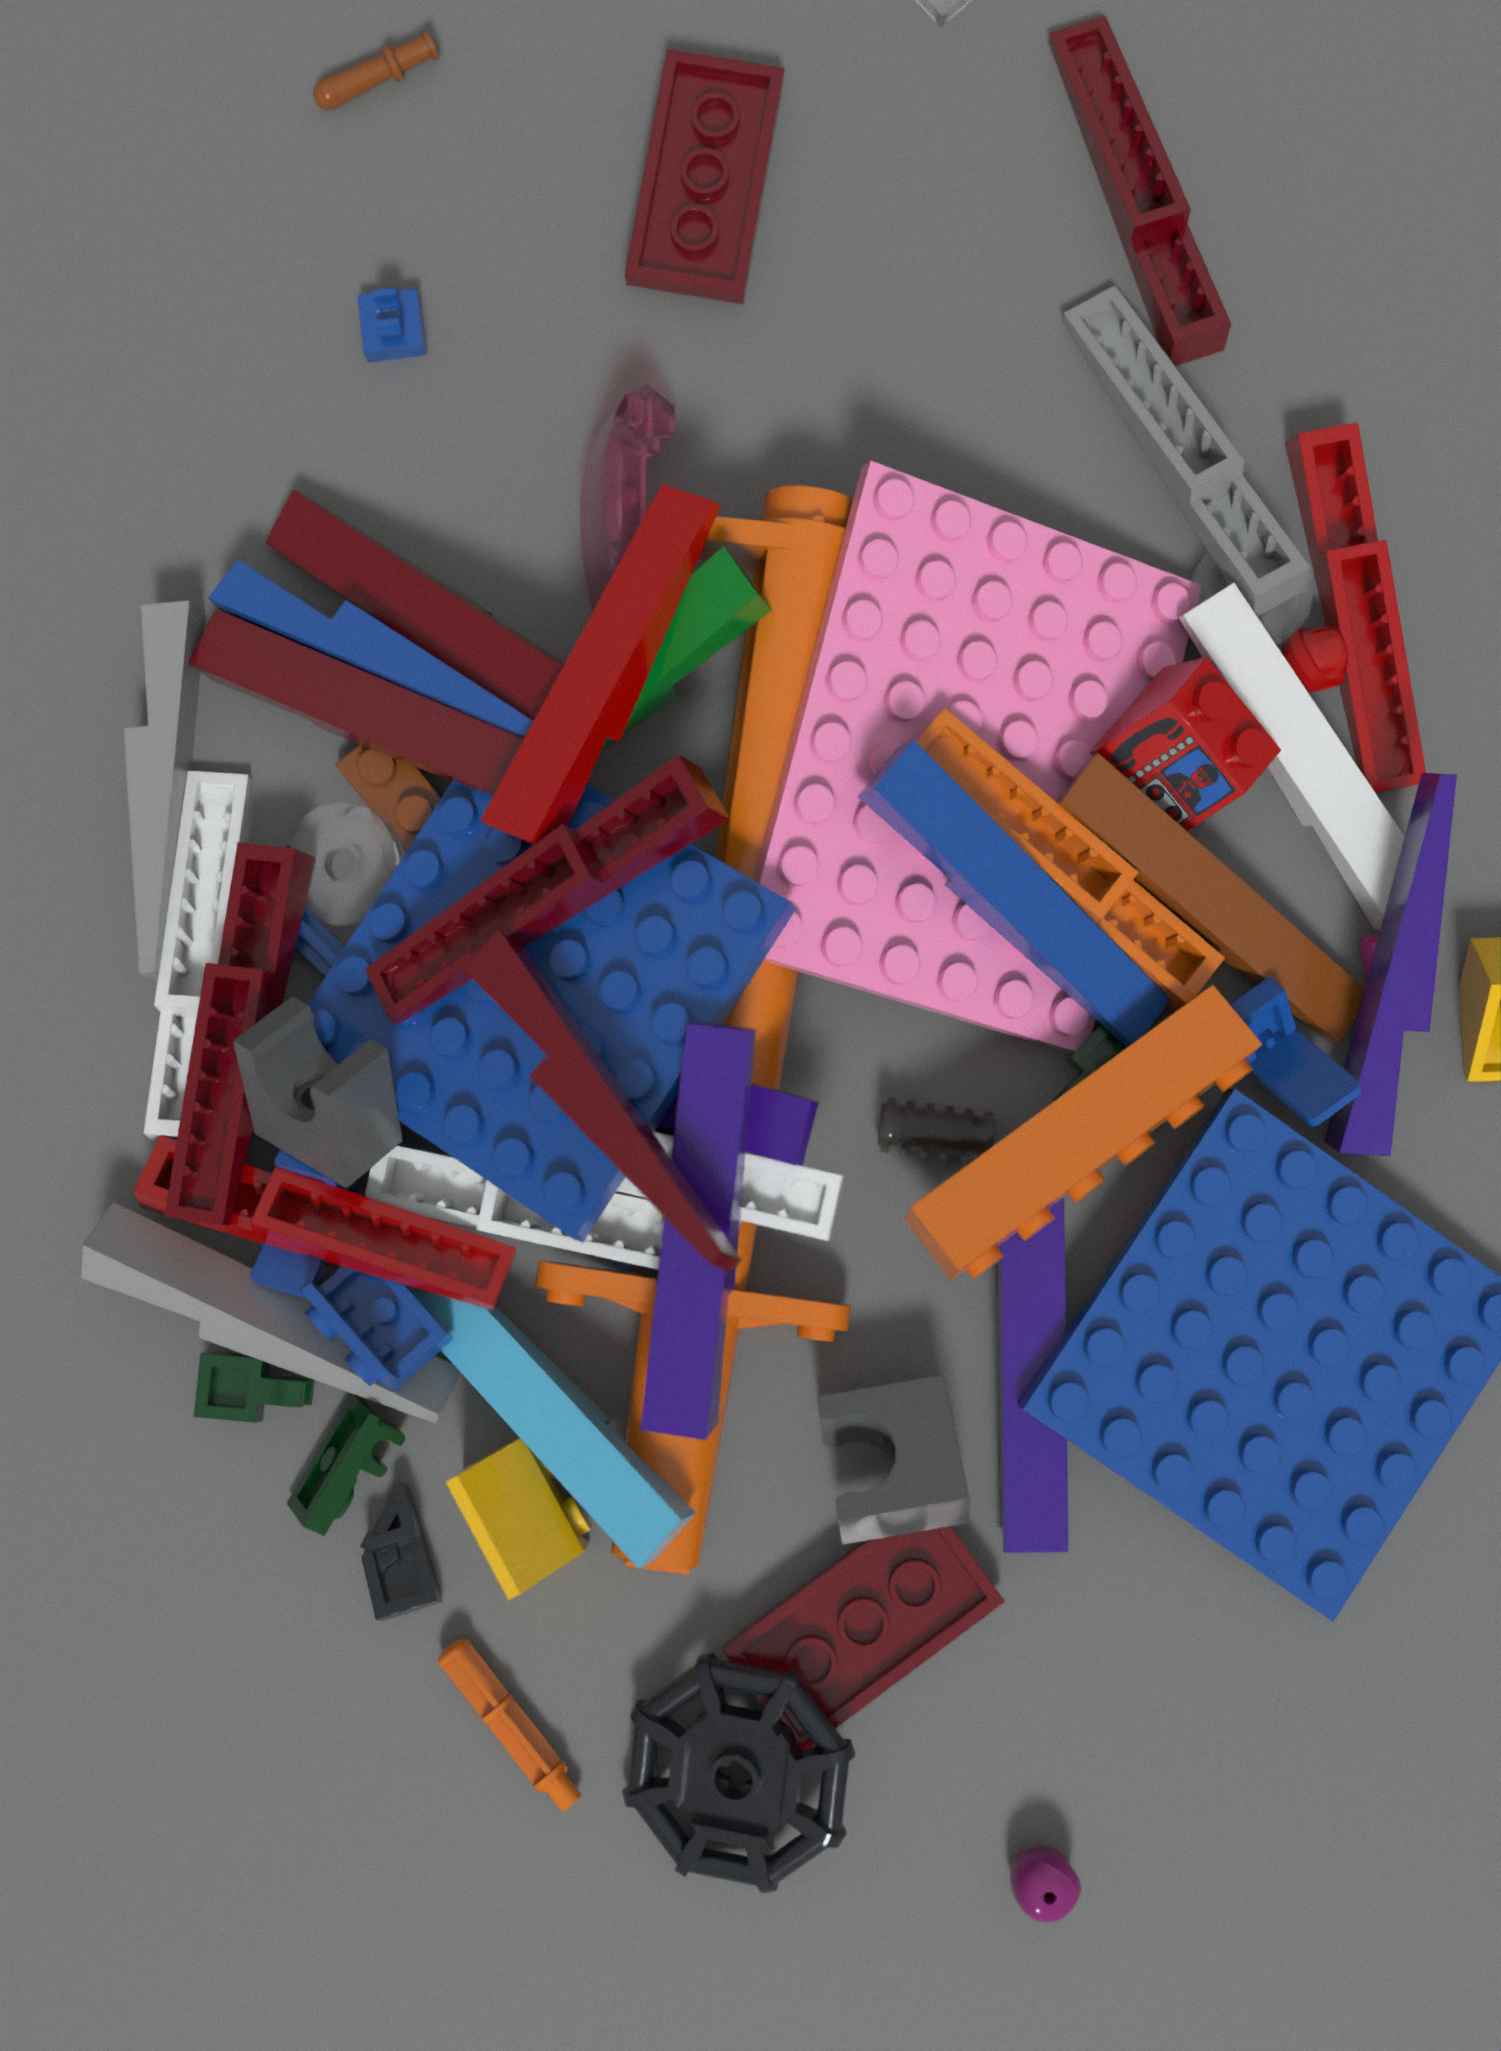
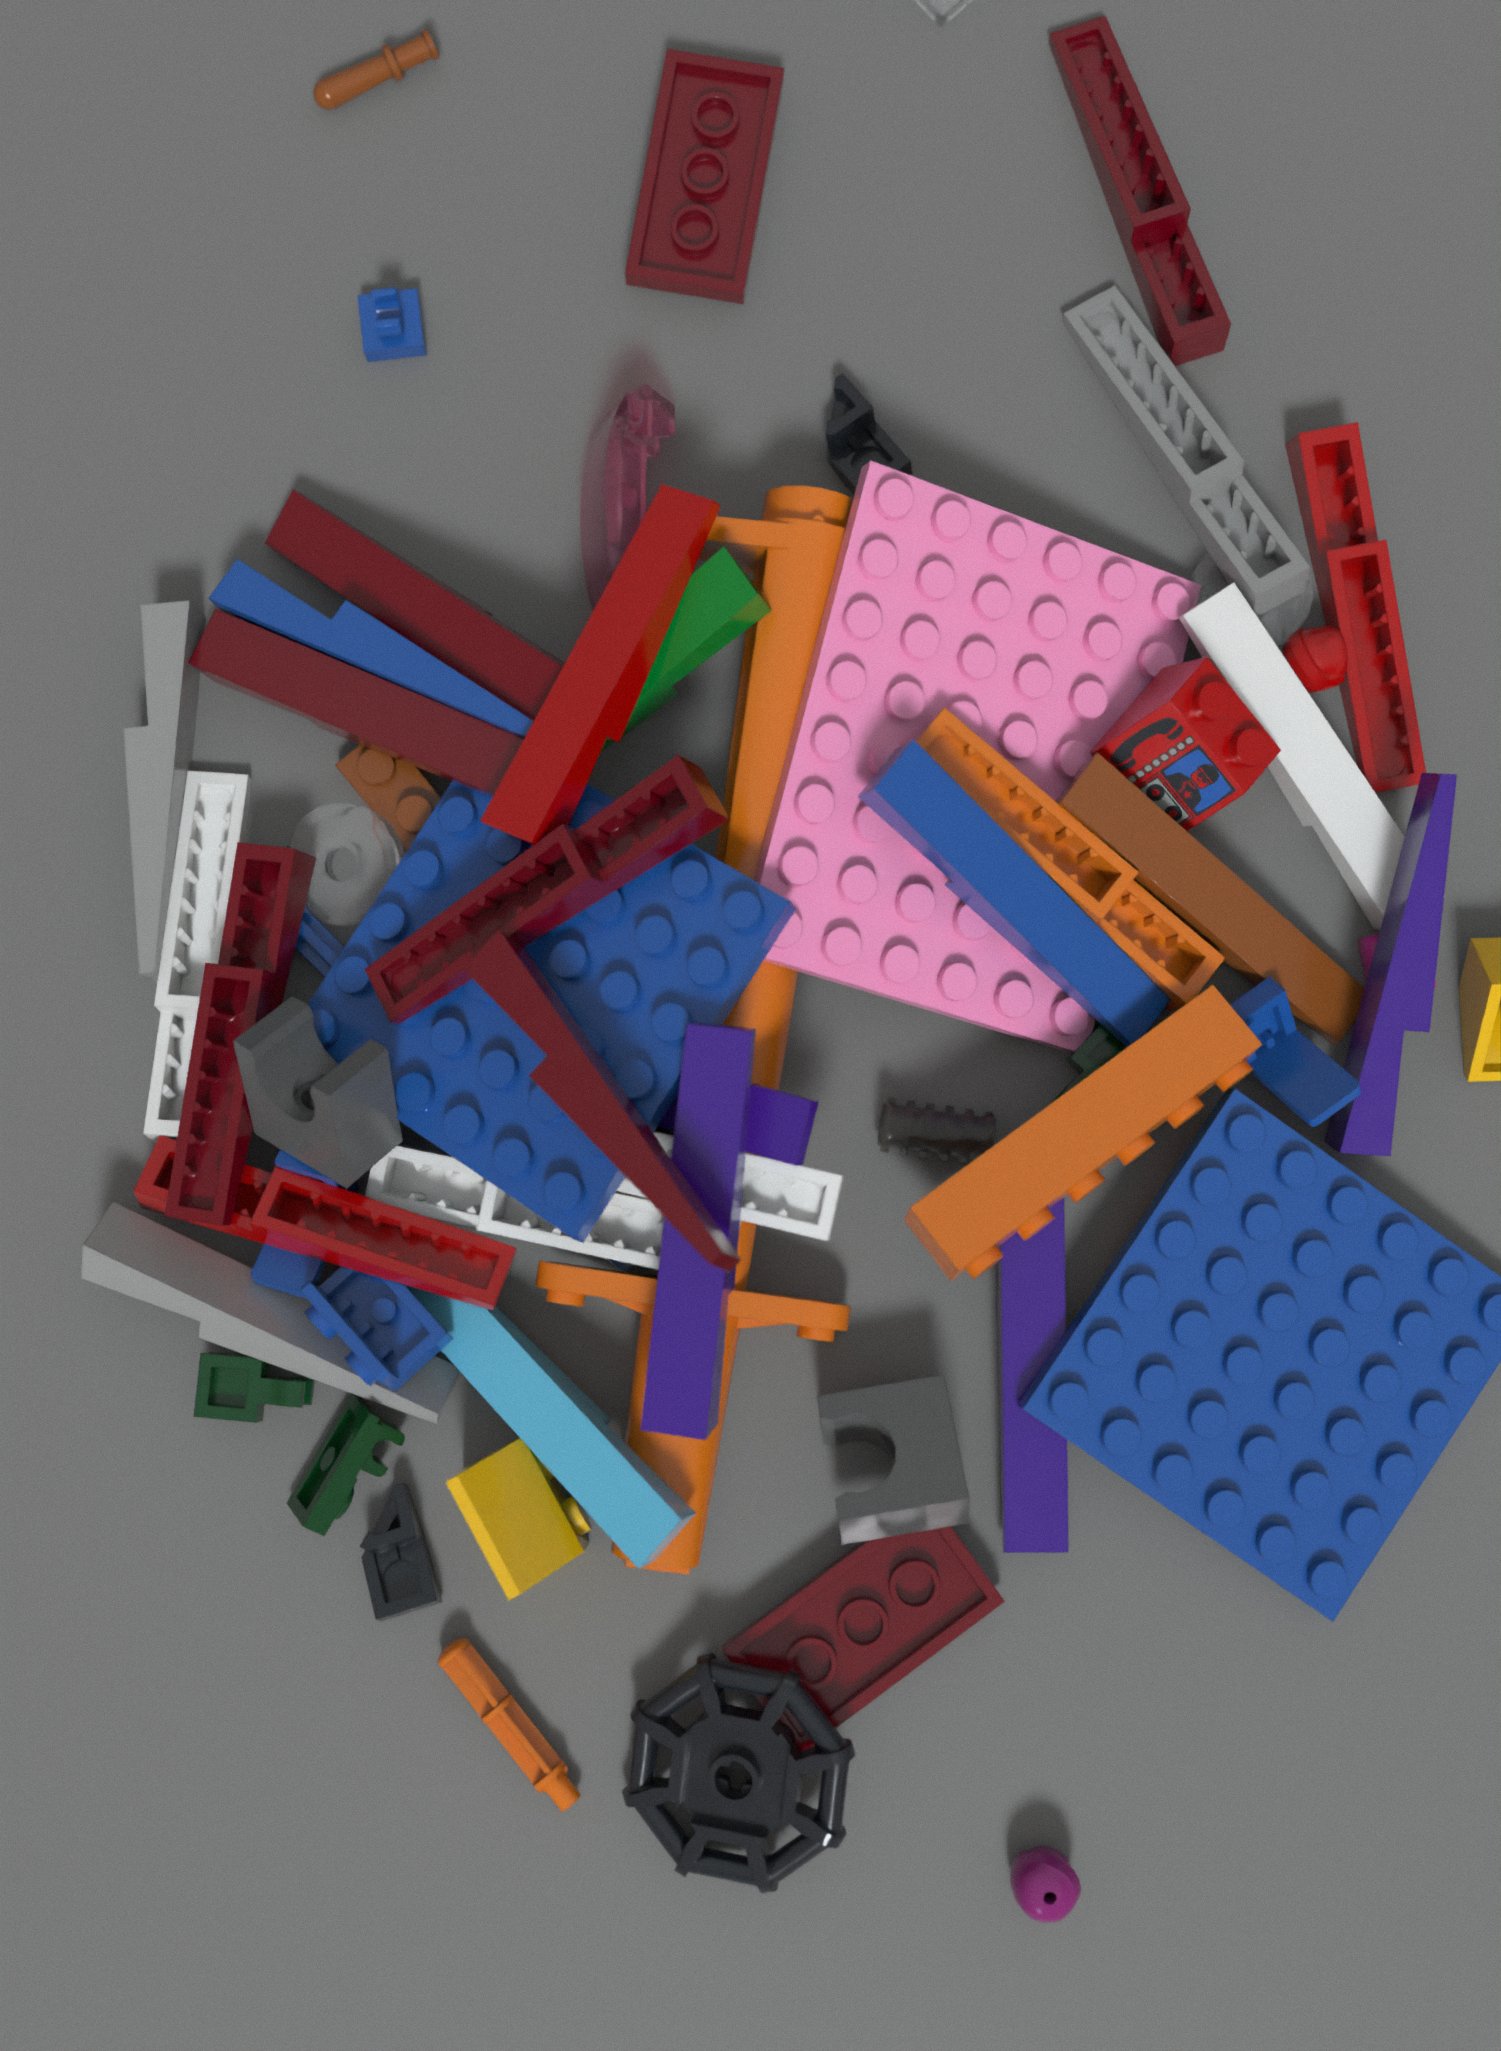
(857, 438): none -> black slope

